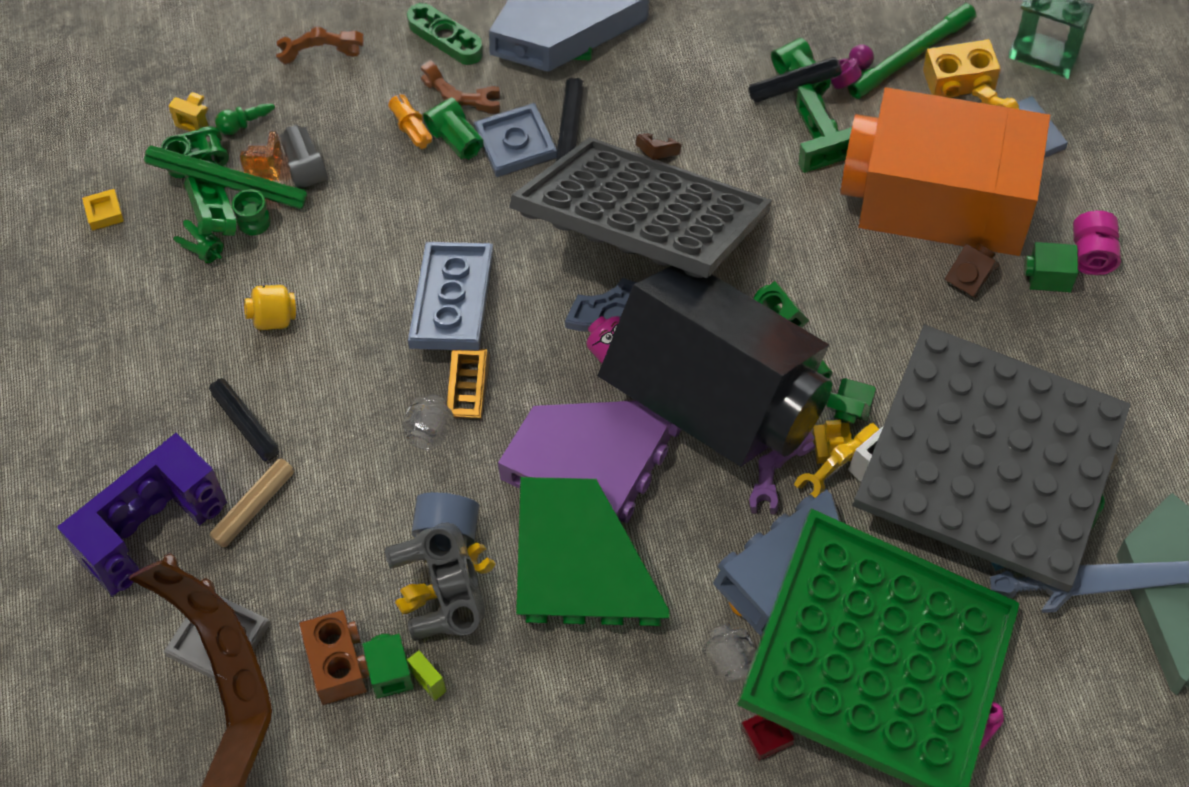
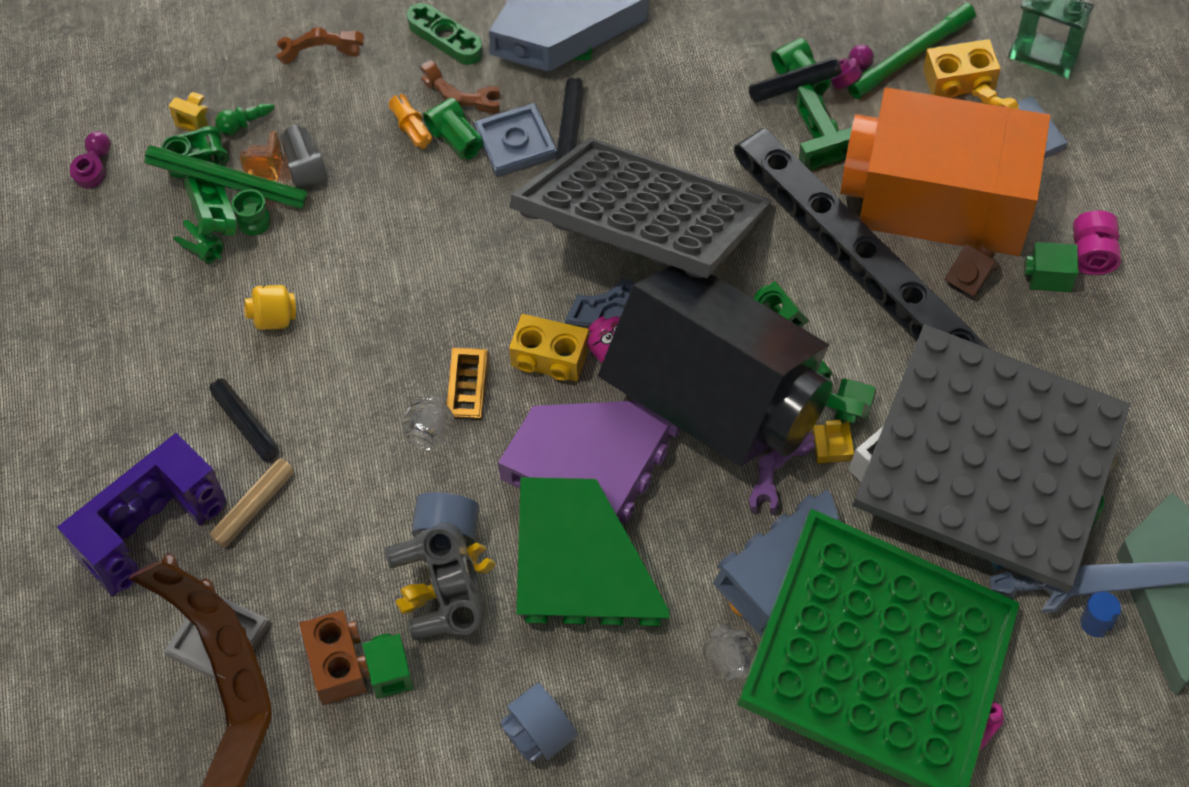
(97, 145): none -> magenta plate
(103, 209): yellow tile -> none
(426, 675): lime tile -> none
(451, 296): sand blue tile -> none
(537, 725): none -> sand blue piece
(551, 341): none -> yellow brick
(657, 148): reddish brown tile -> none
(766, 736): dark red tile -> none
(837, 458): yellow piece -> none
(847, 238): none -> black beam
(1100, 614): none -> blue piece

